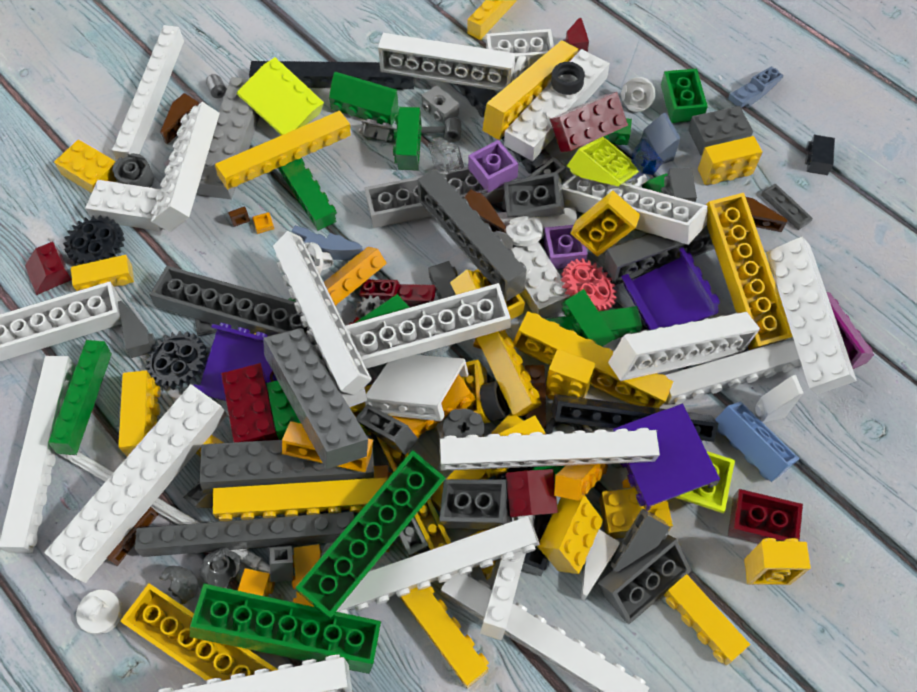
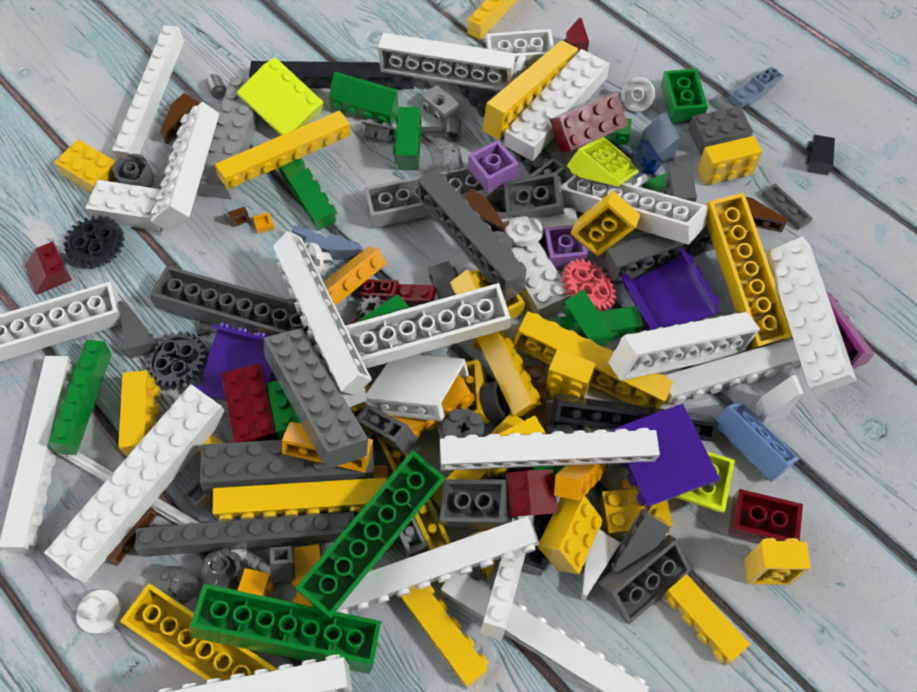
(114, 270): yellow brick -> none
(567, 68): black tyre -> none

